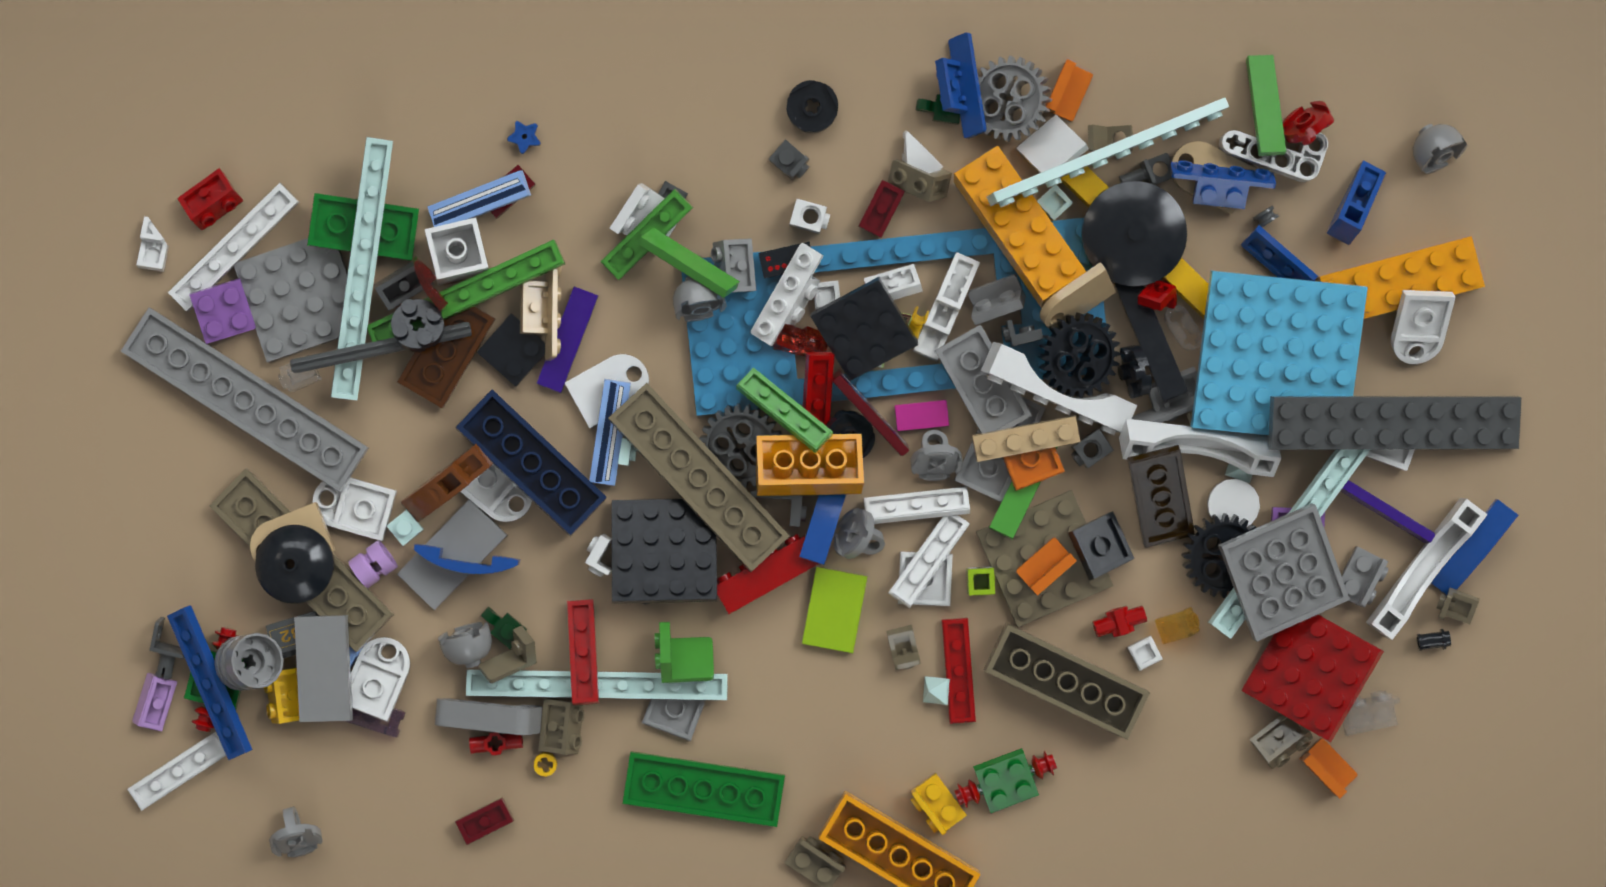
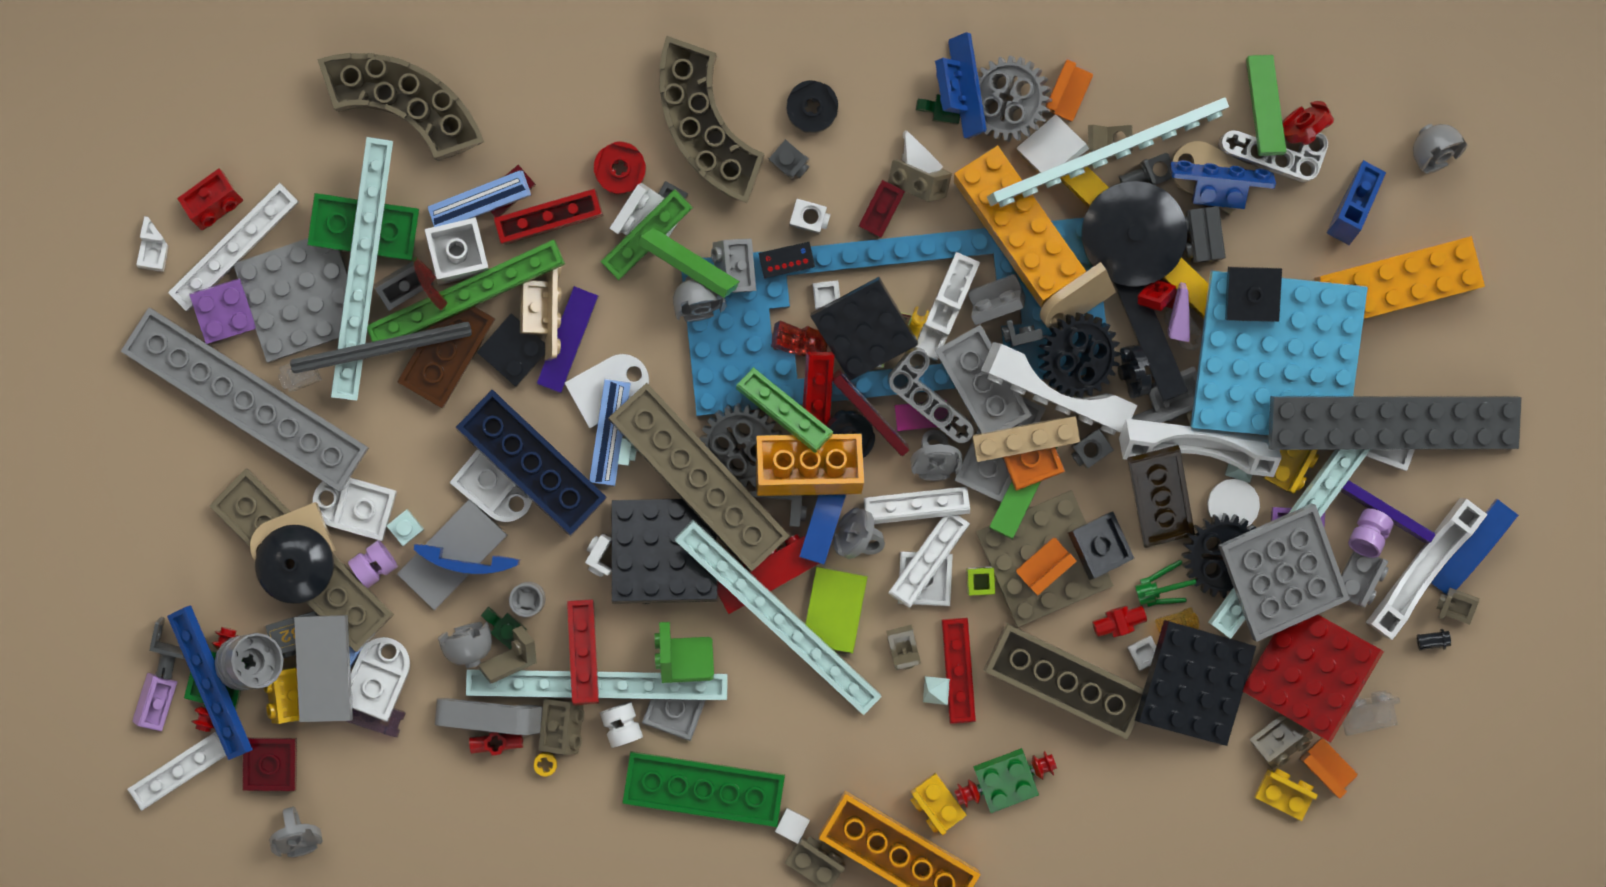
(270, 765): none -> dark red plate
(405, 91): none -> dark tan brick
(410, 312): black plate -> none
(447, 483): dark orange slope -> none
(484, 821): dark red plate -> none
(524, 144): blue plate -> none
(527, 599): none -> light grey wheel
(548, 217): none -> red brick
(612, 155): none -> red plate
(625, 733): none -> white wheel
(697, 124): none -> dark tan brick
(777, 617): none -> light aqua plate
(790, 295): white bracket -> none
(792, 825): none -> white tile
(900, 281): white bracket -> none
(933, 401): none -> light grey beam
(1054, 202): light aqua plate -> none
(1149, 592): none -> green plant
(1179, 321): none -> lavender slope
(1195, 683): none -> black plate
(1204, 235): none -> dark grey brick
(1253, 294): none -> black plate
(1266, 216): dark grey bush -> none
(1276, 256): blue plate -> none
(1285, 794): none -> yellow bracket
(1292, 469): none -> yellow bracket
(1371, 534): none -> lavender wheel
(1421, 322): white tile -> none

